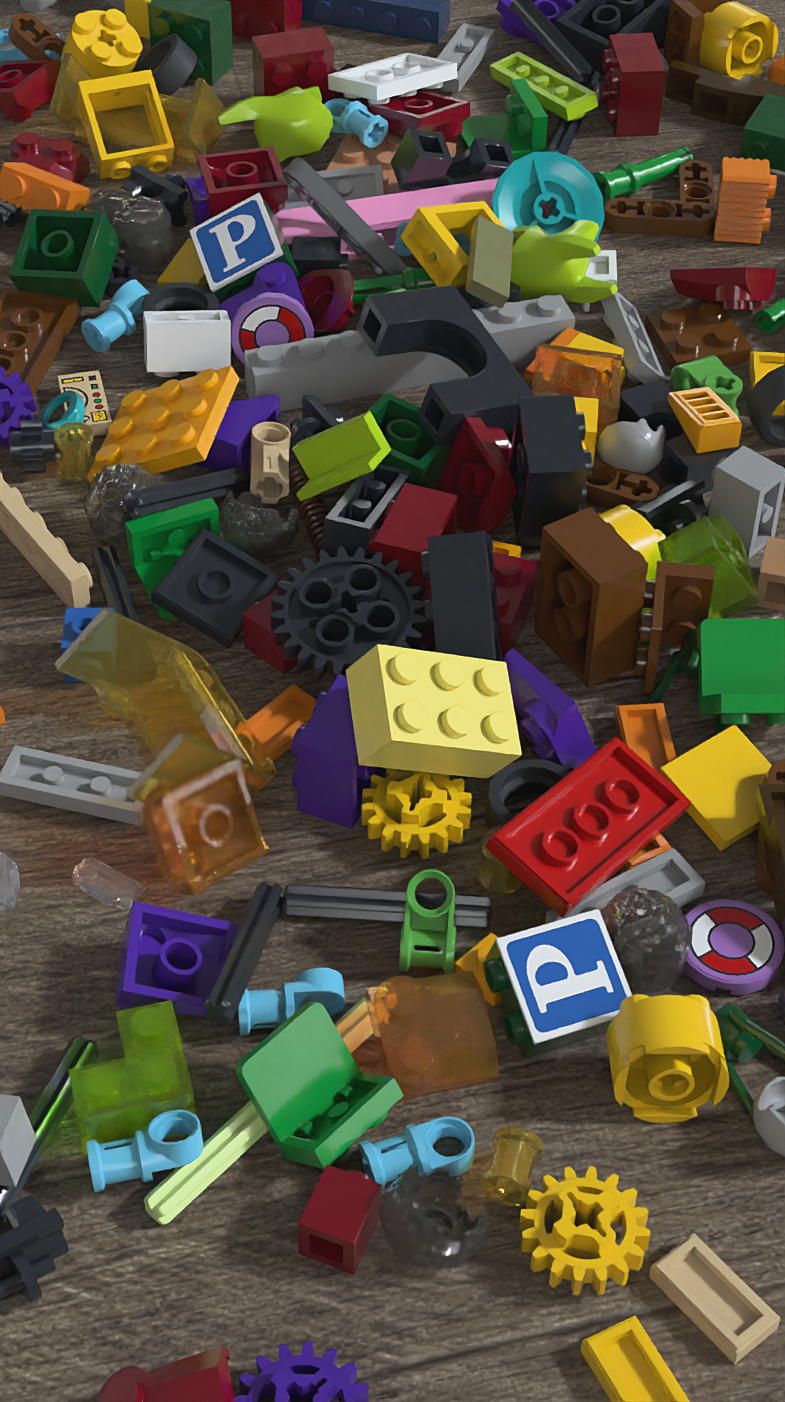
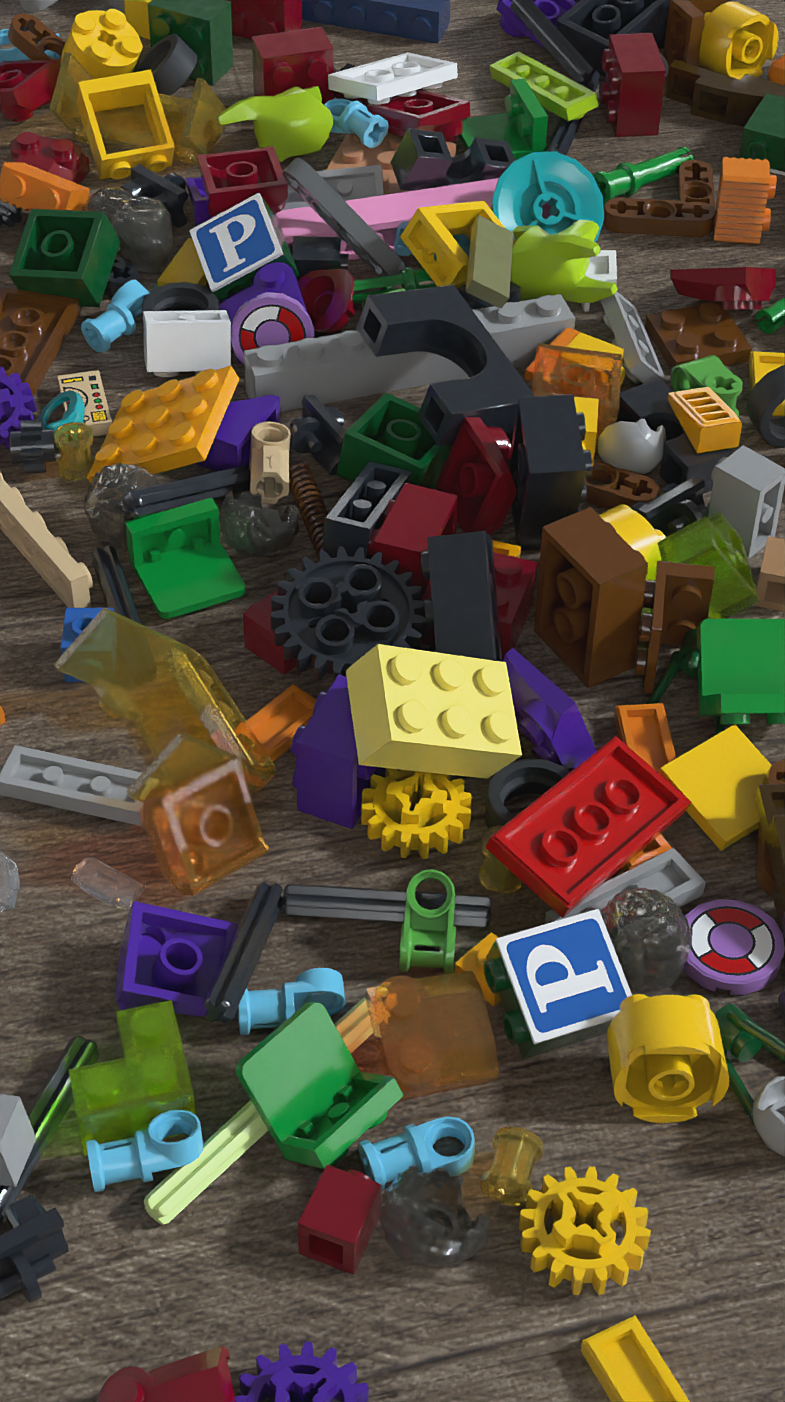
(214, 587): black tile -> none
(340, 454): lime panel -> none
(467, 50): light grey plate -> none
(714, 1298): tan tile -> none

